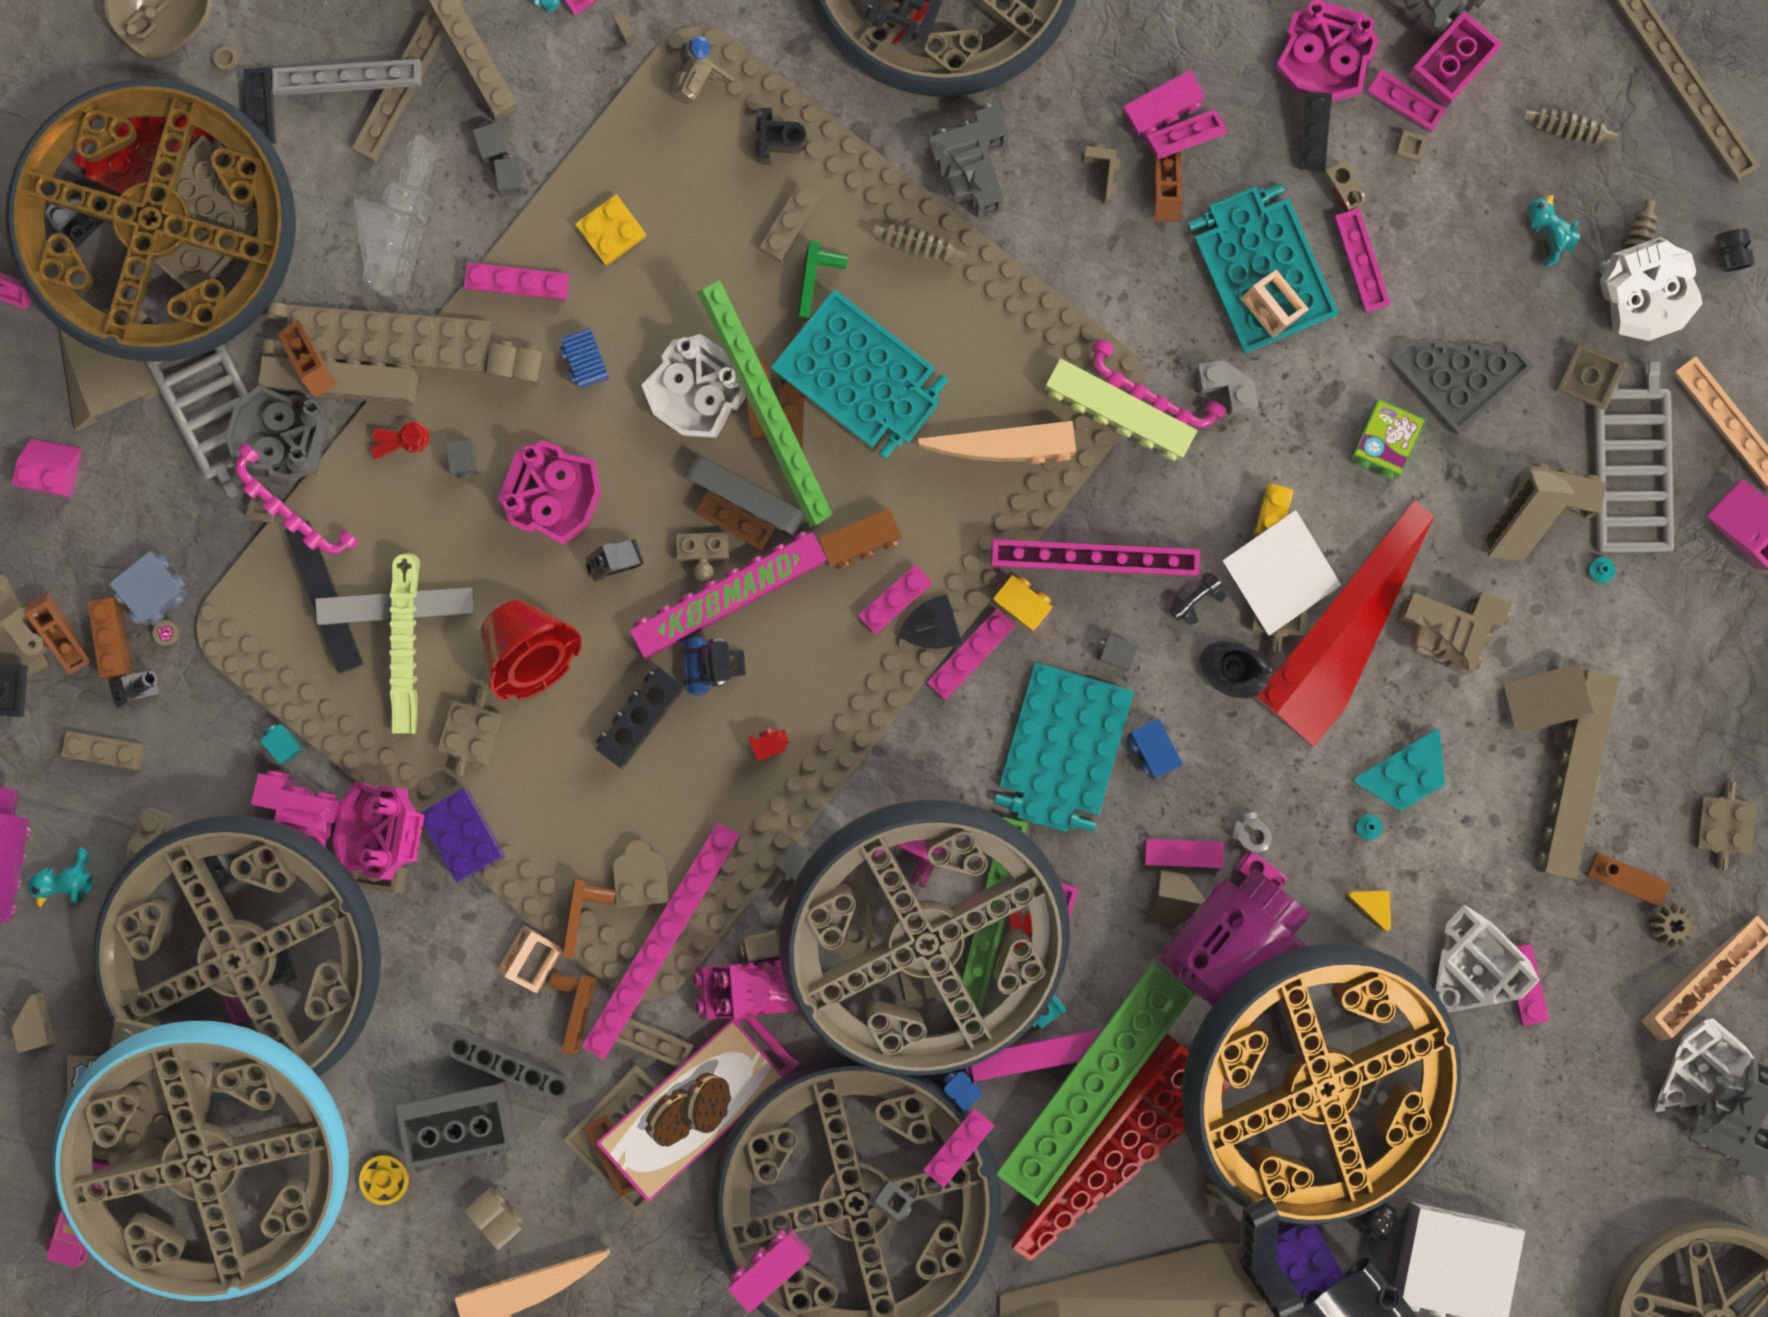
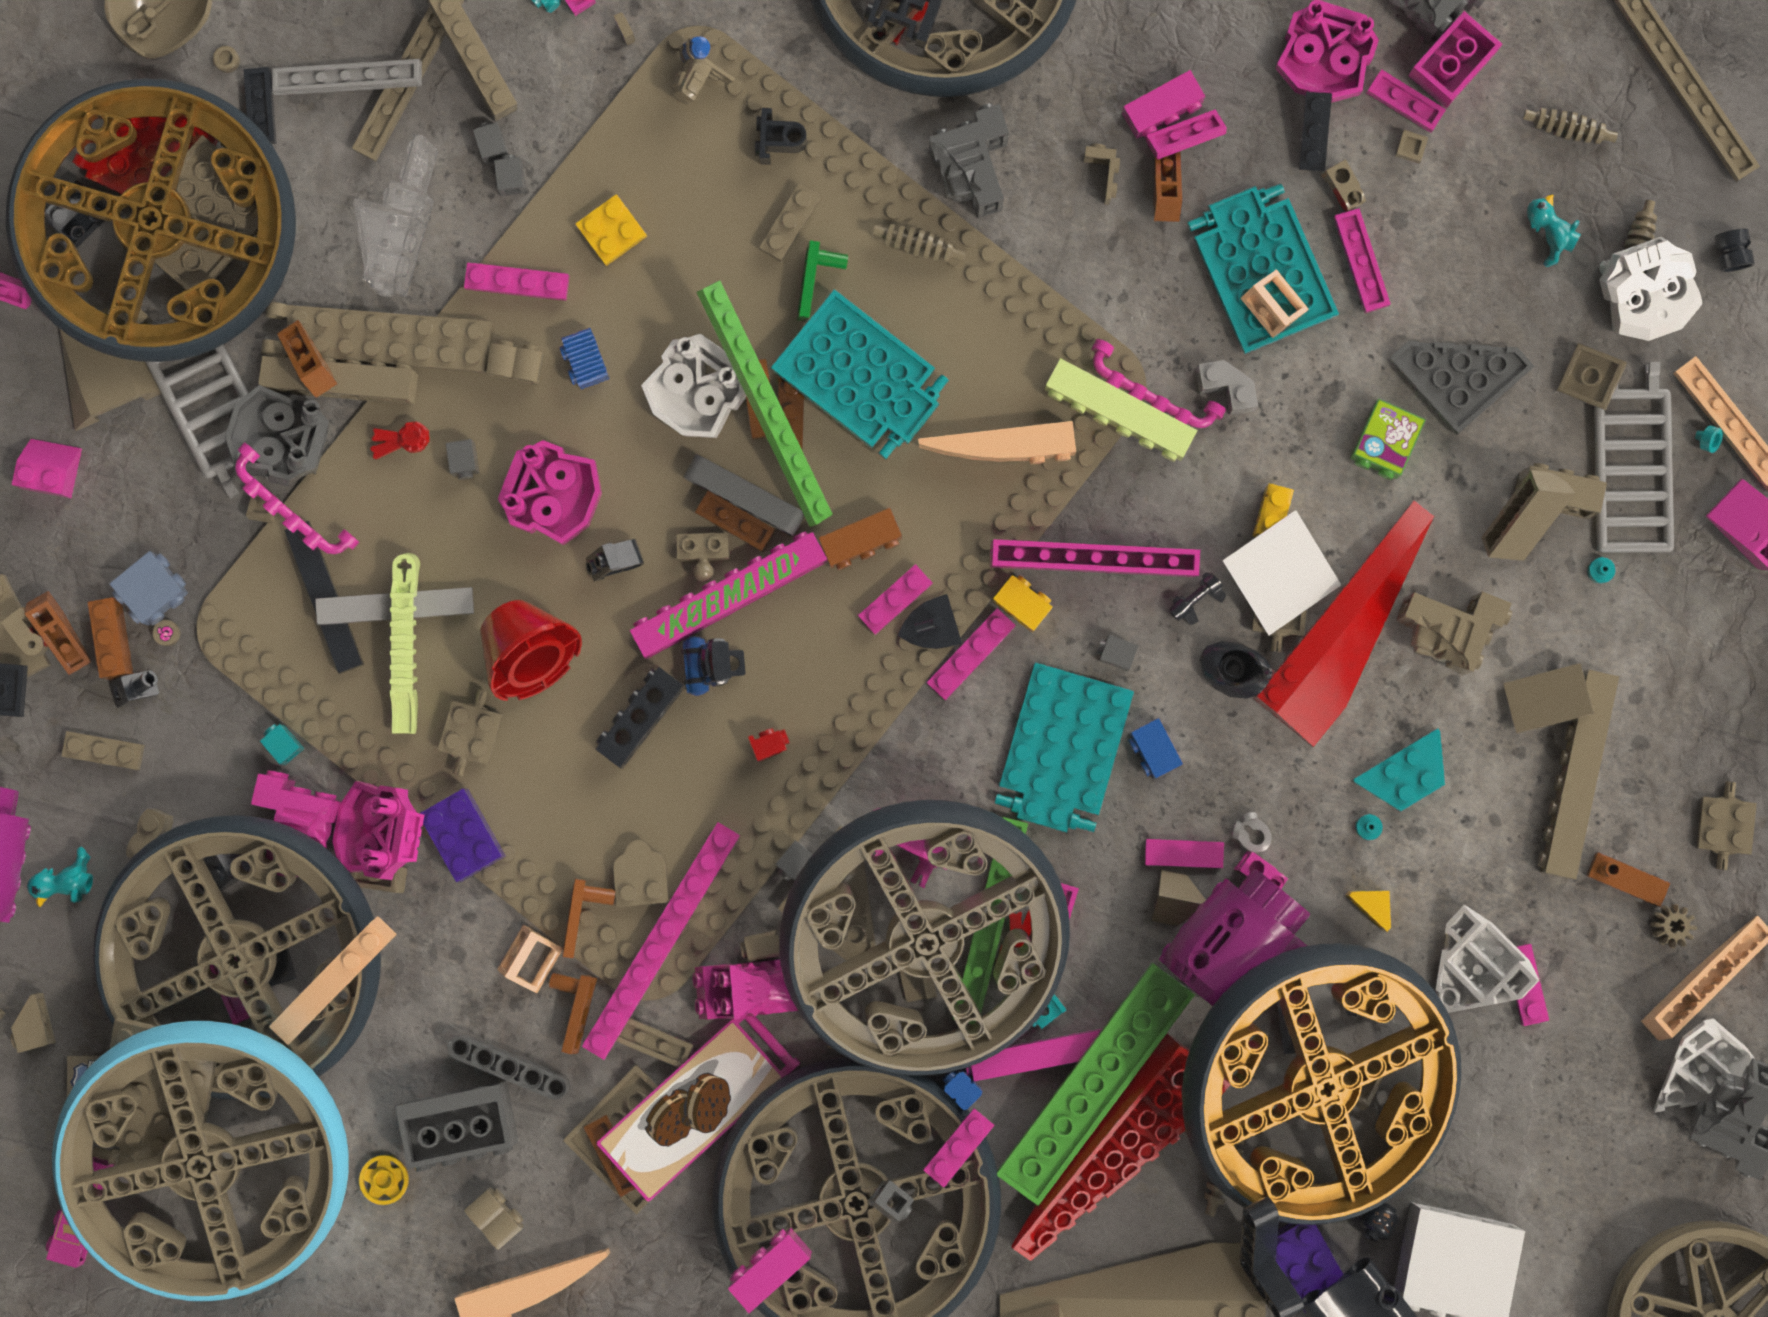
(332, 980): none -> light nougat slope
(1710, 438): none -> teal tile

